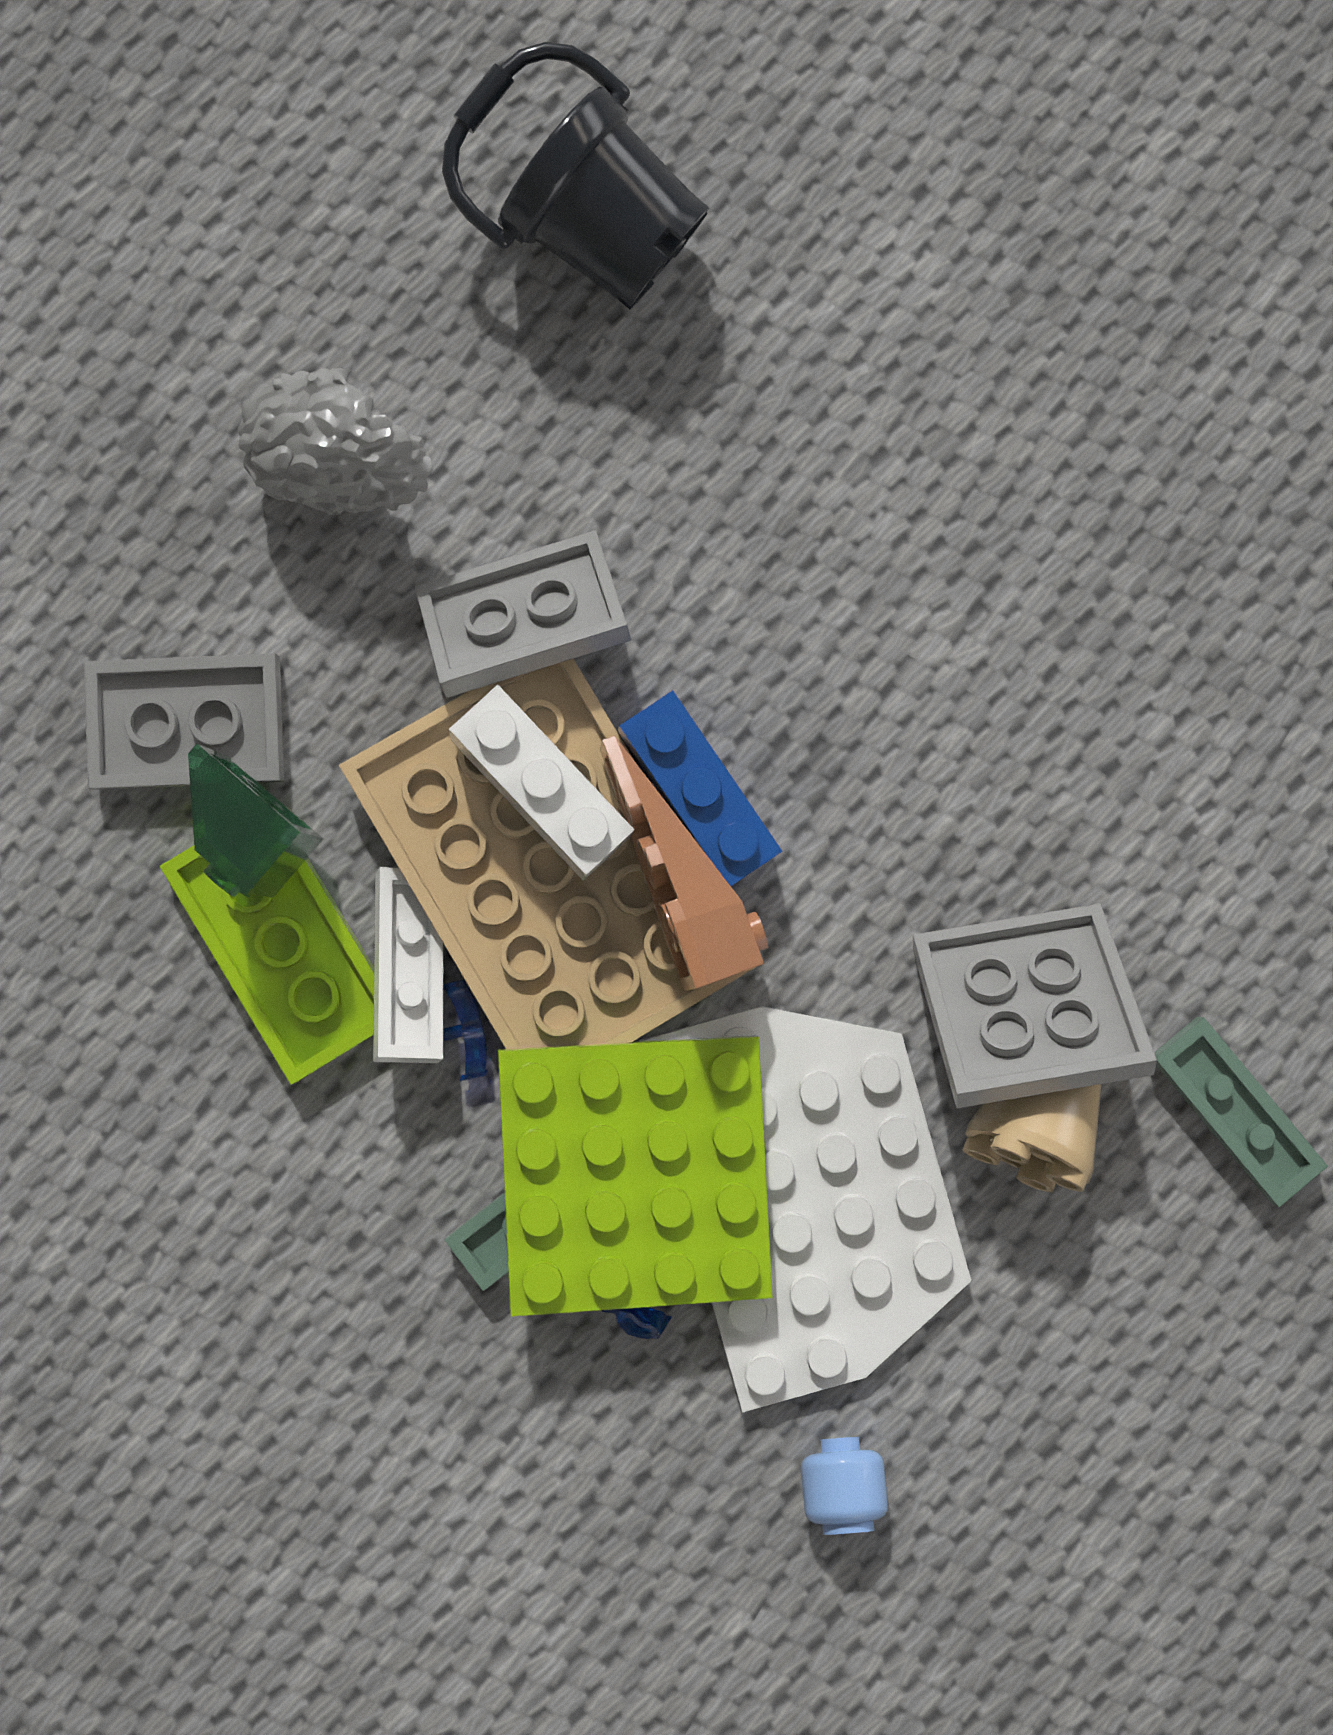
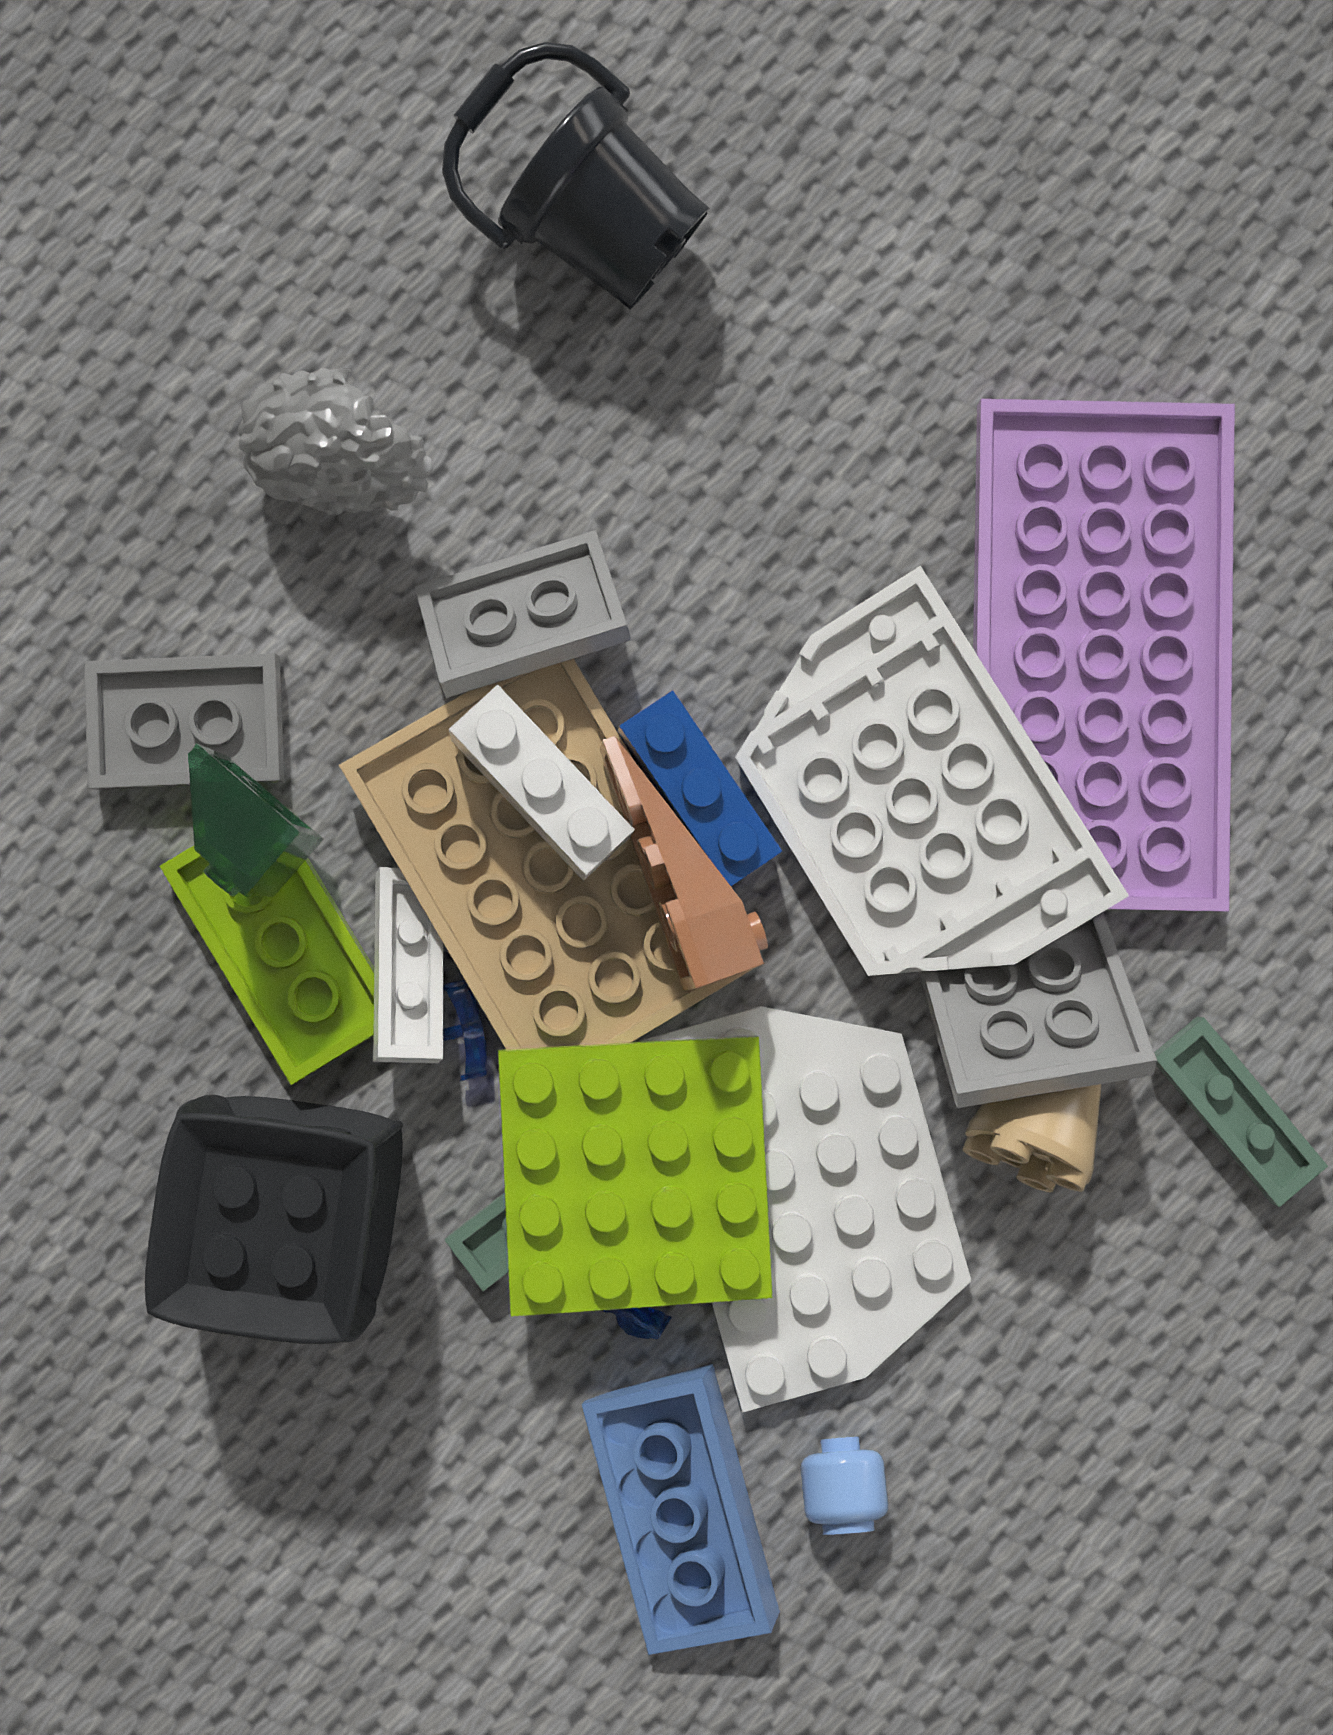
(273, 1219): none -> black piece
(681, 1511): none -> medium blue slope
(921, 795): none -> white plate
(1115, 623): none -> lavender plate

